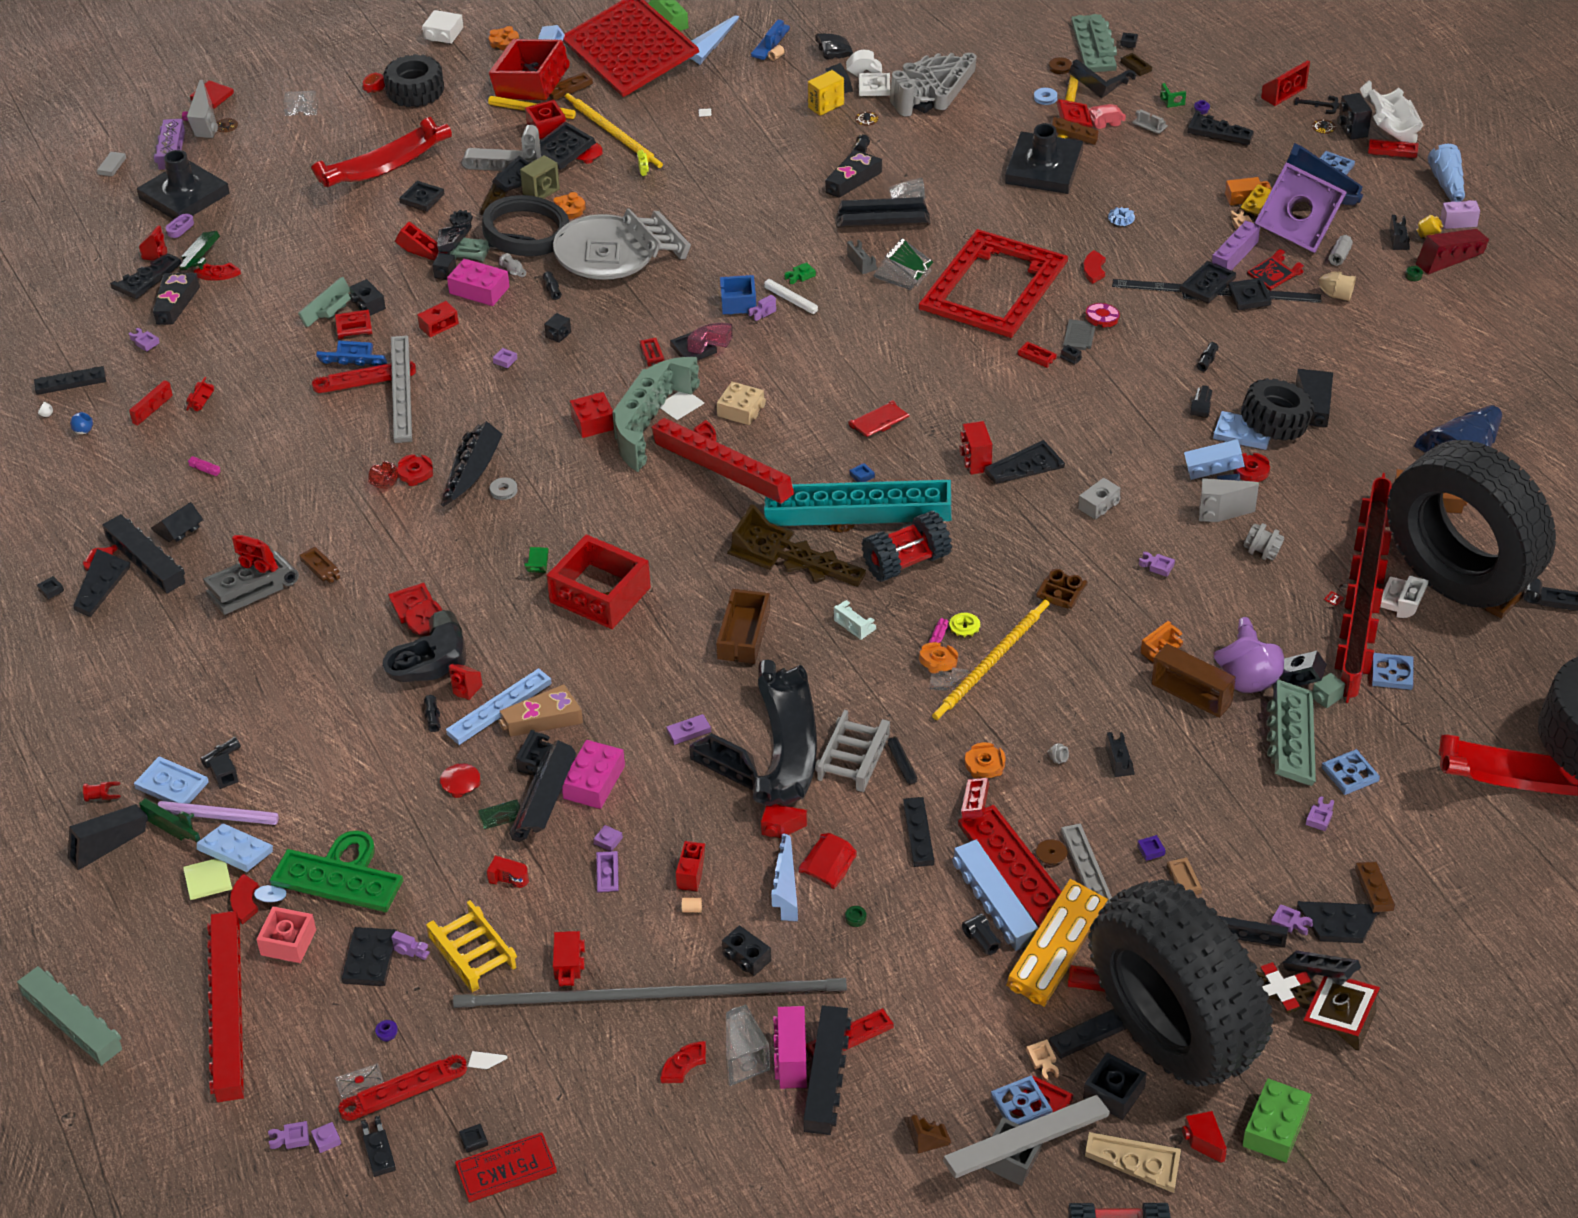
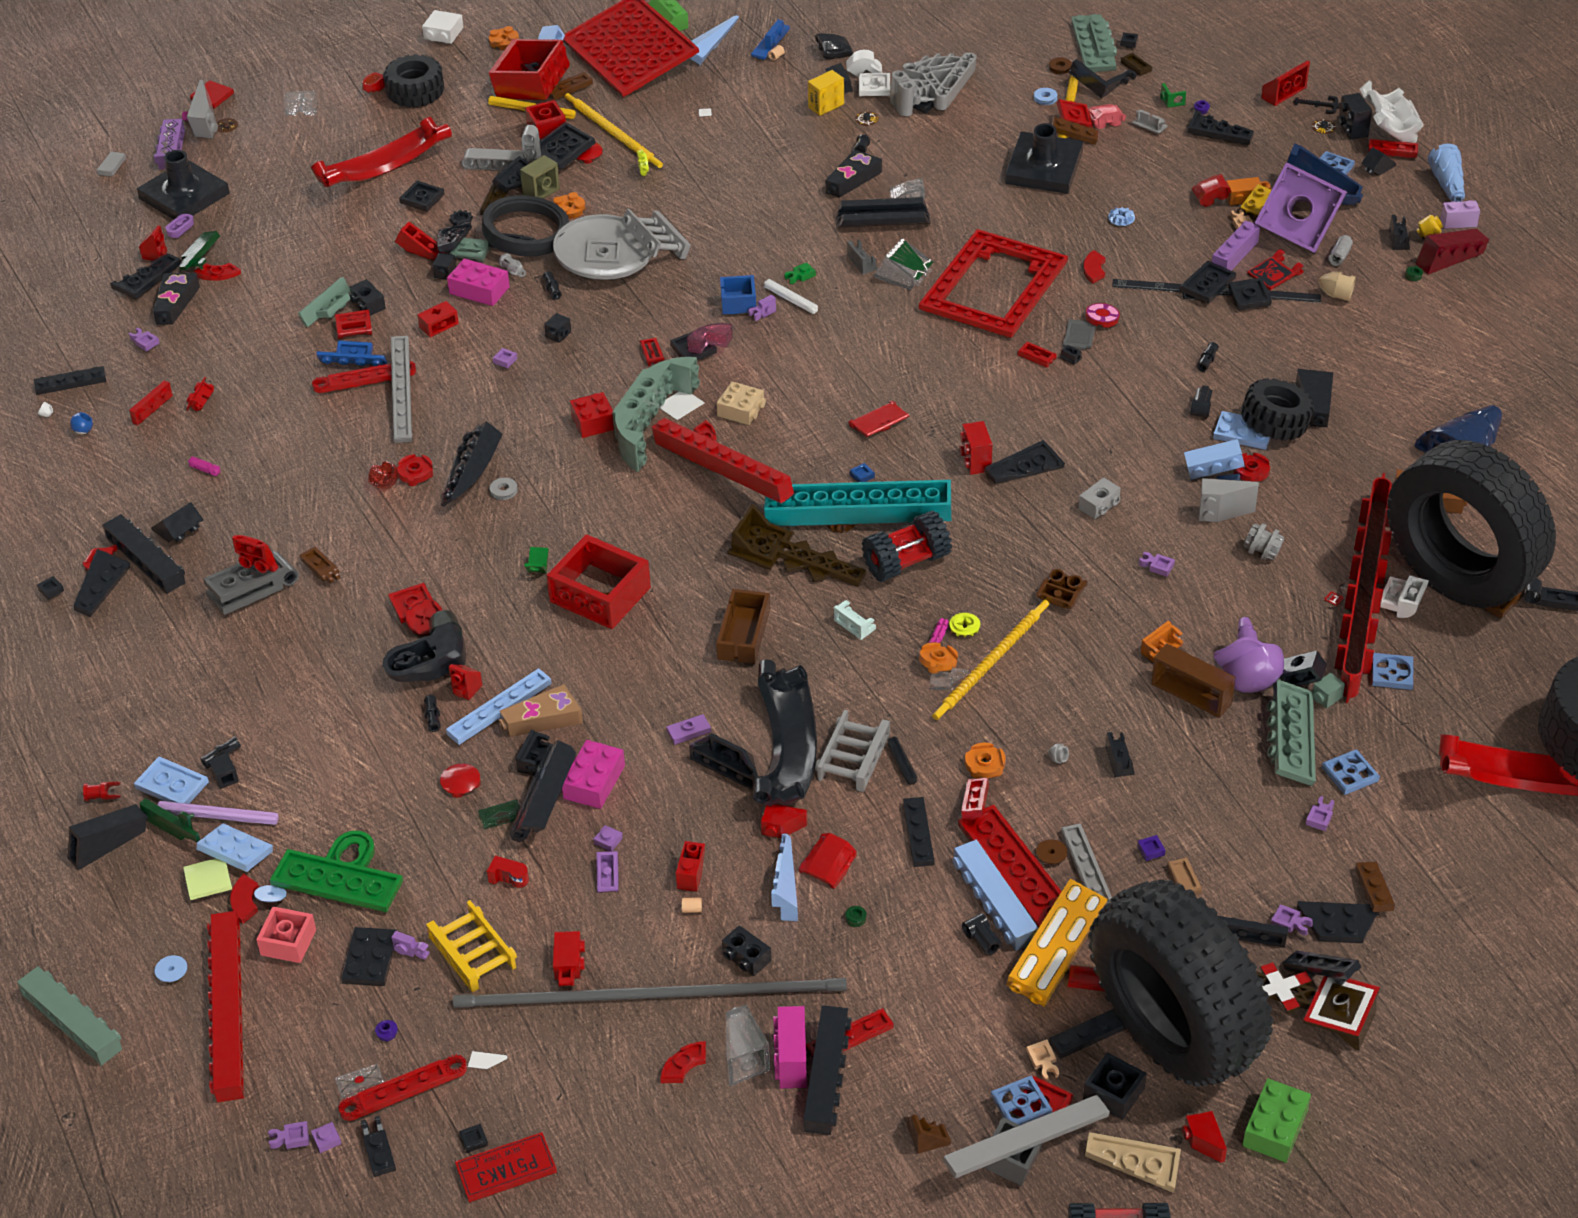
(170, 968): none -> light blue piece
(1210, 189): none -> red slope
(1377, 162): none -> black slope

